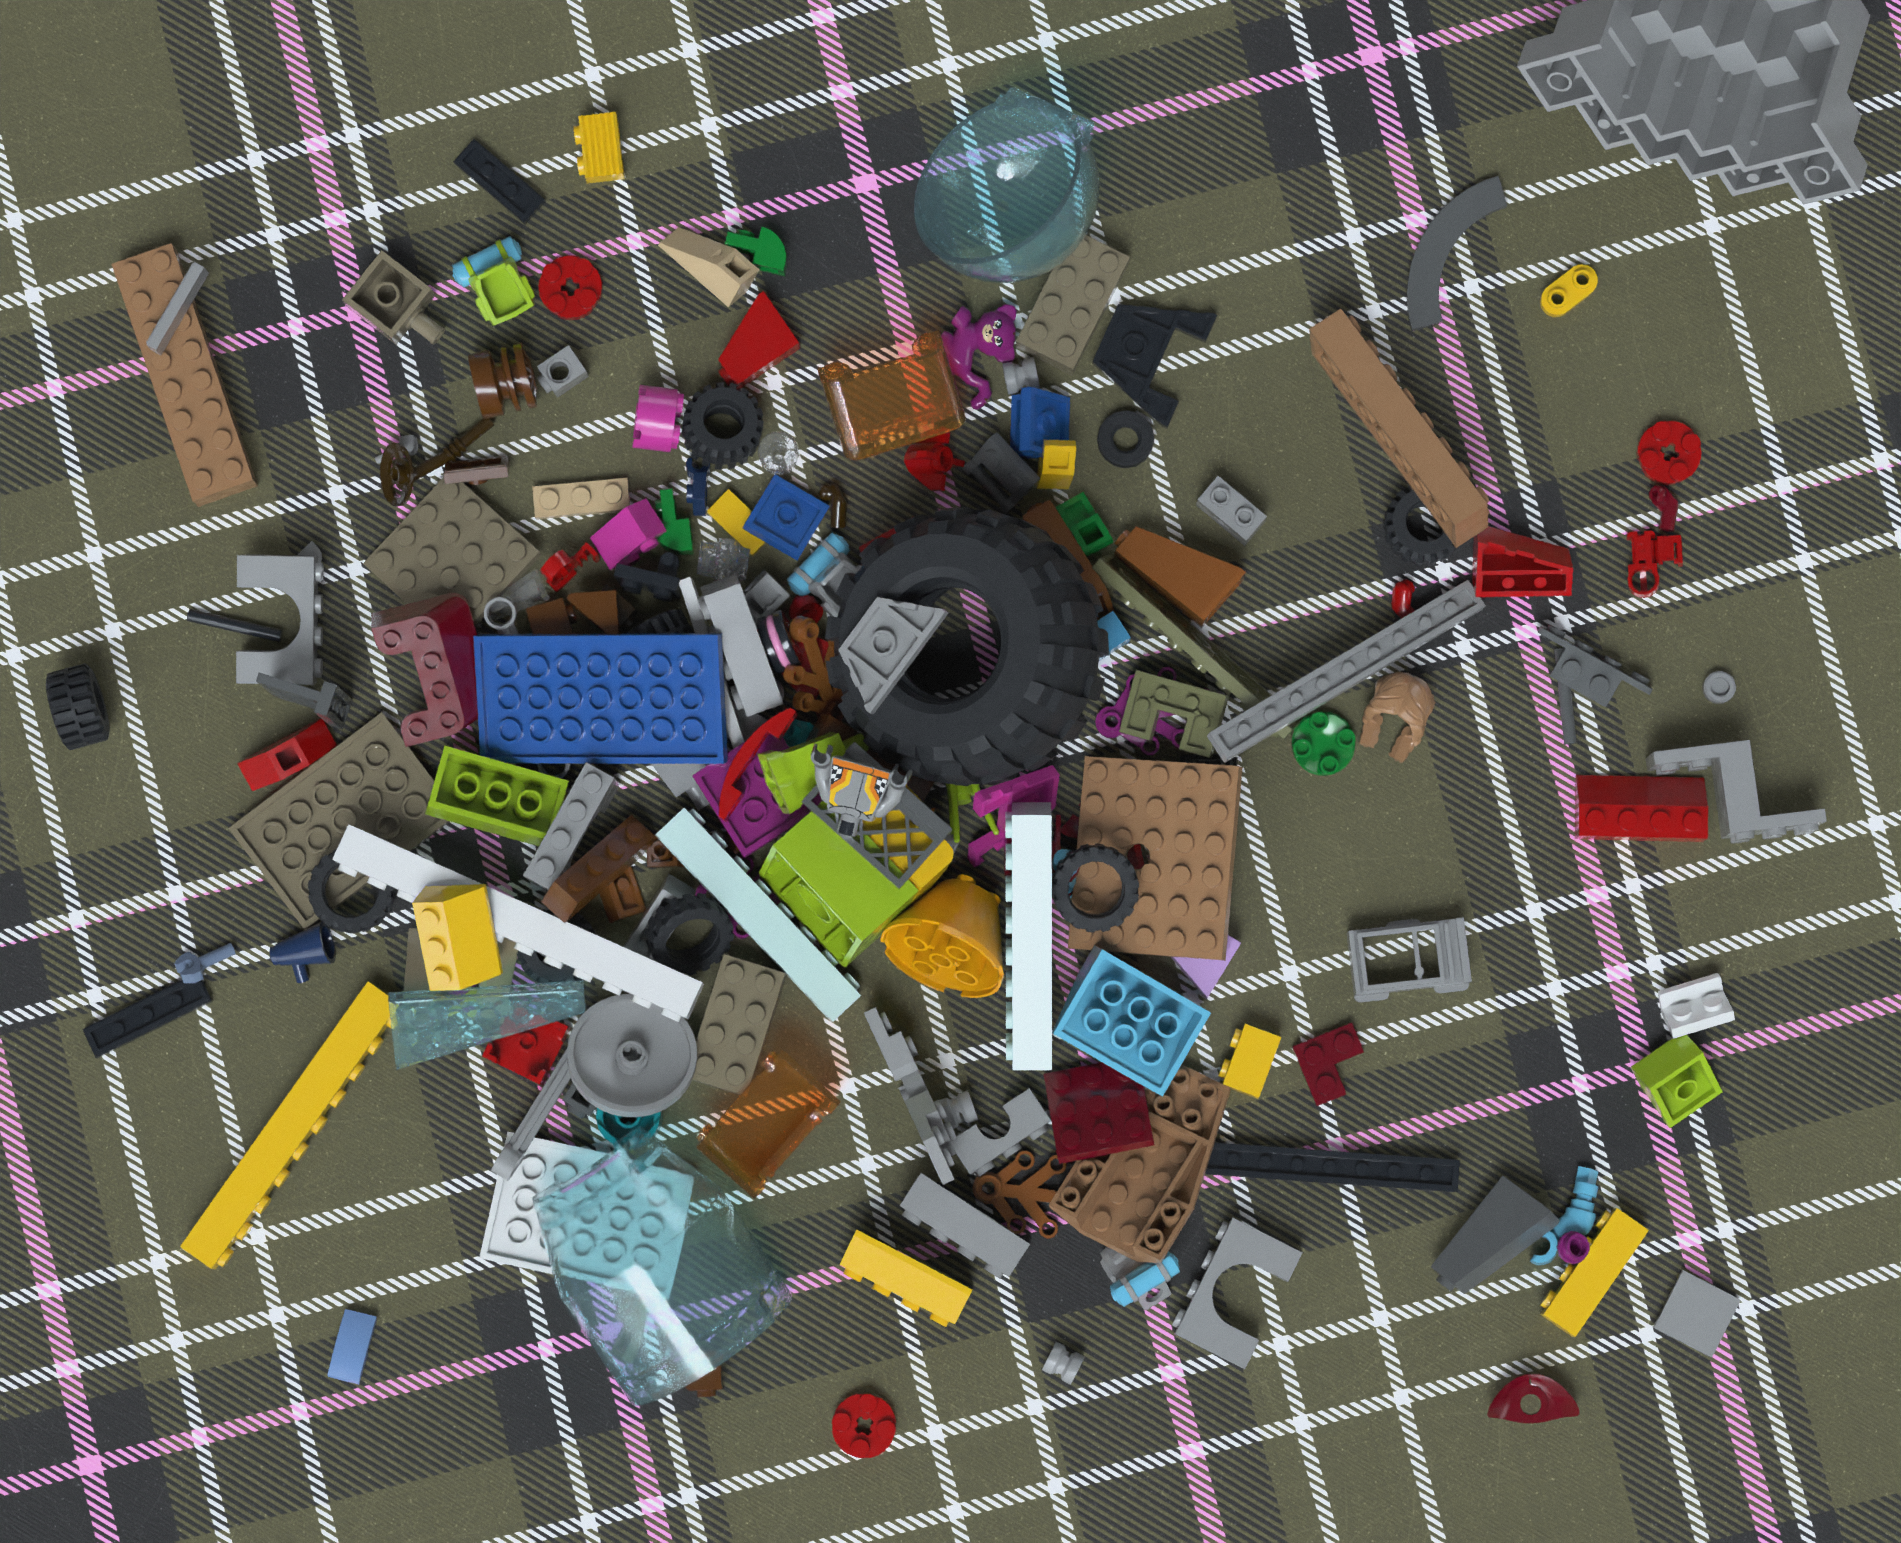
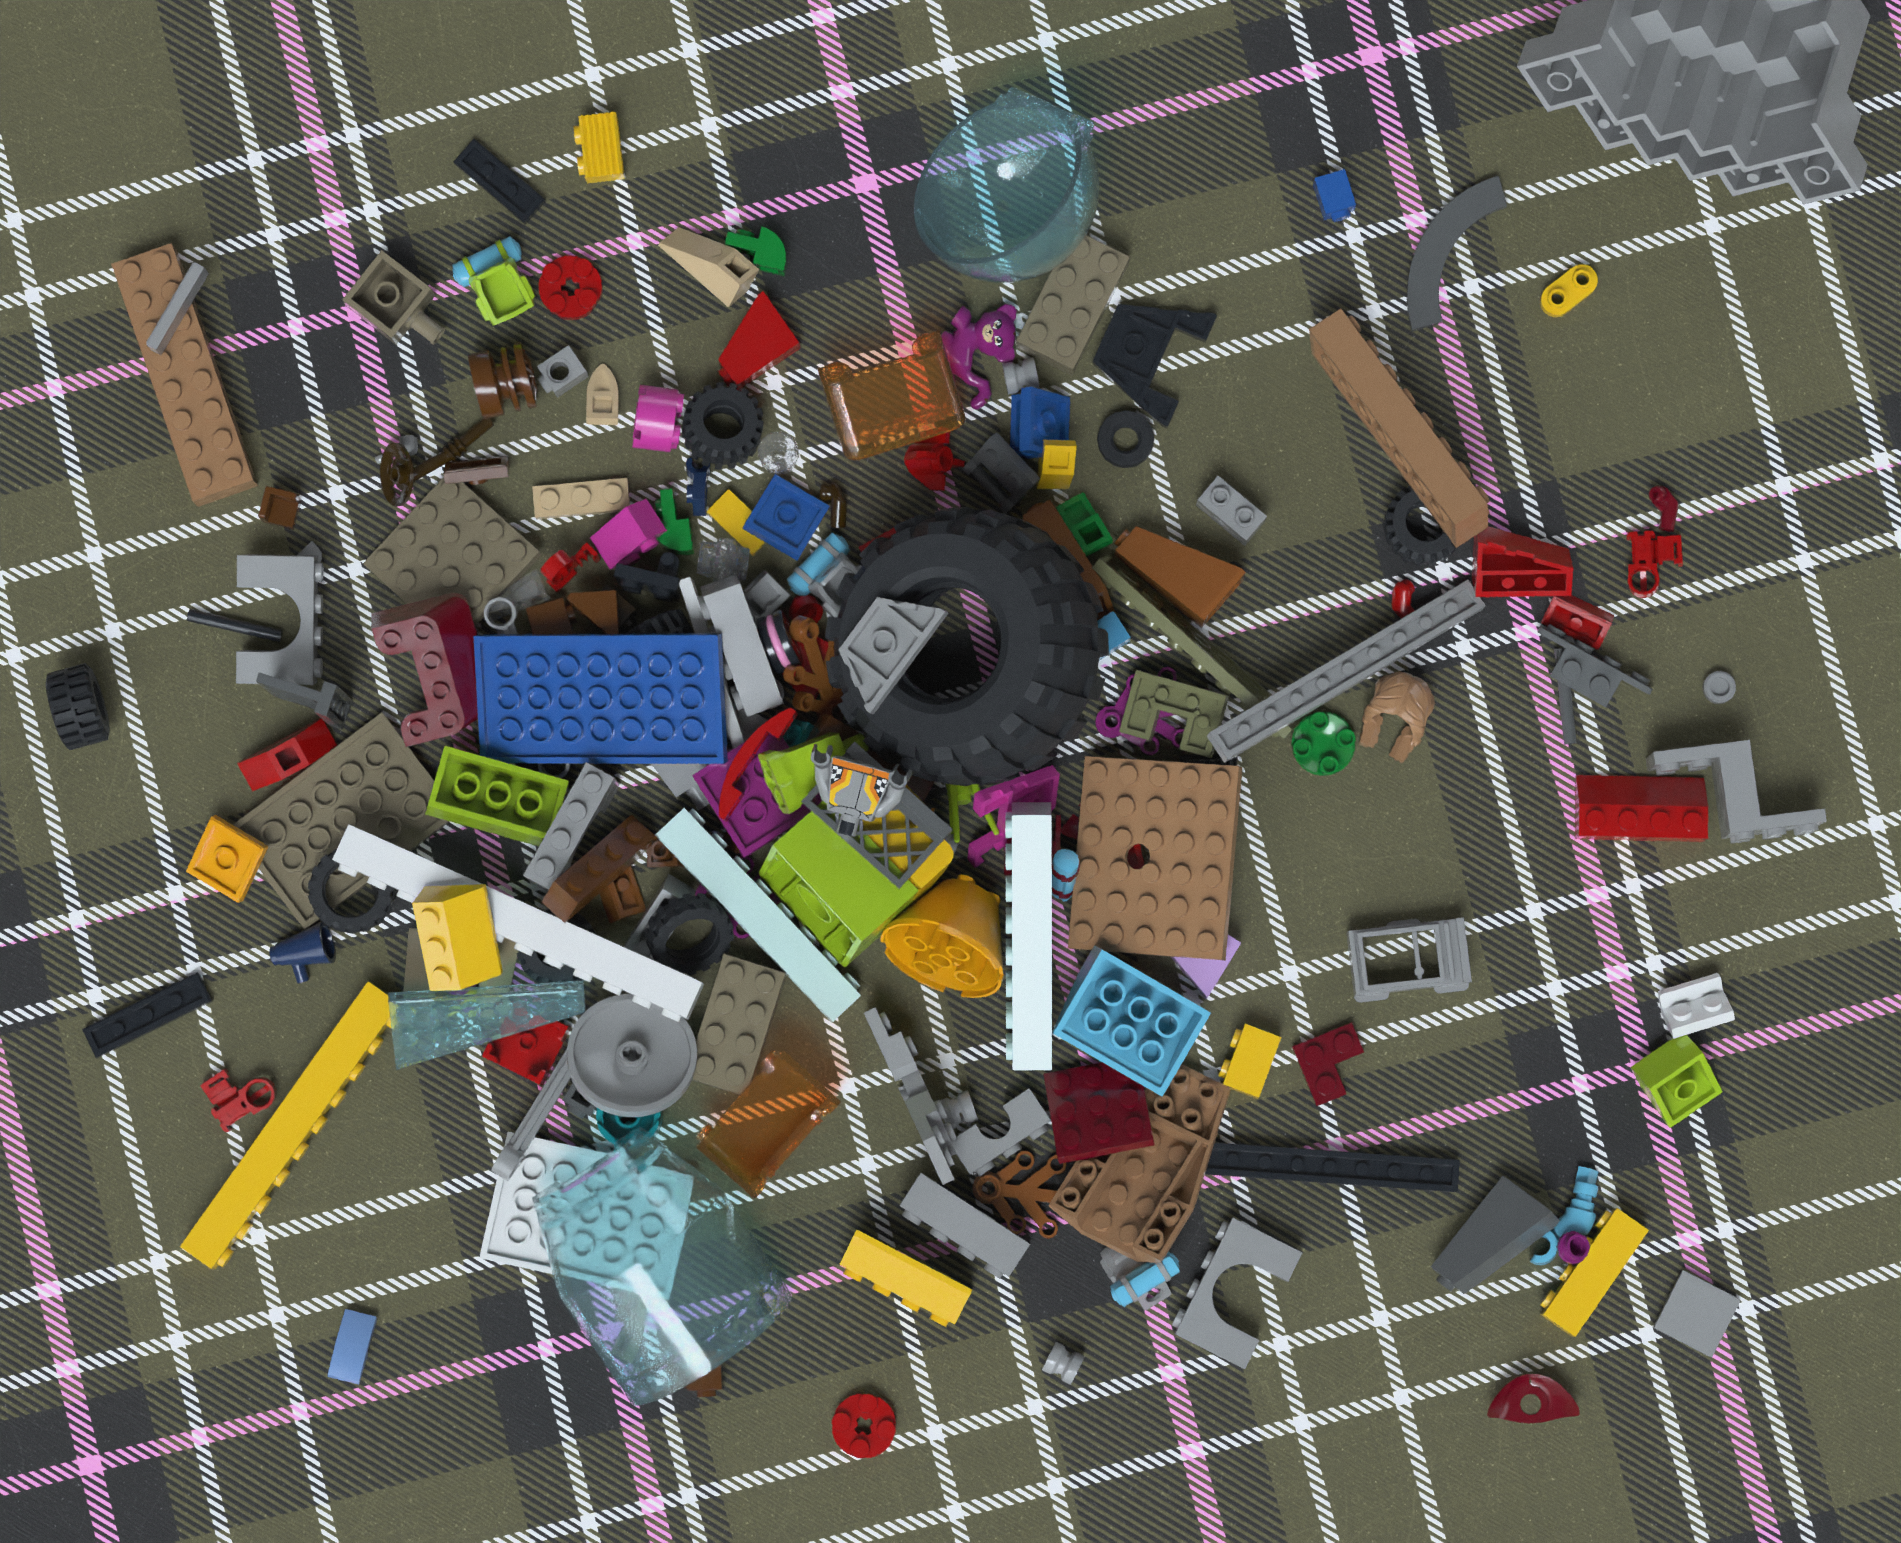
(193, 967): sand blue bar -> none
(227, 858): none -> light orange plate
(230, 1100): none -> red piece
(279, 507): none -> reddish brown panel
(602, 398): none -> tan plate
(1106, 919): black tyre -> none
(1334, 196): none -> blue brick
(1578, 619): none -> red slope
(1676, 469): red plate -> none

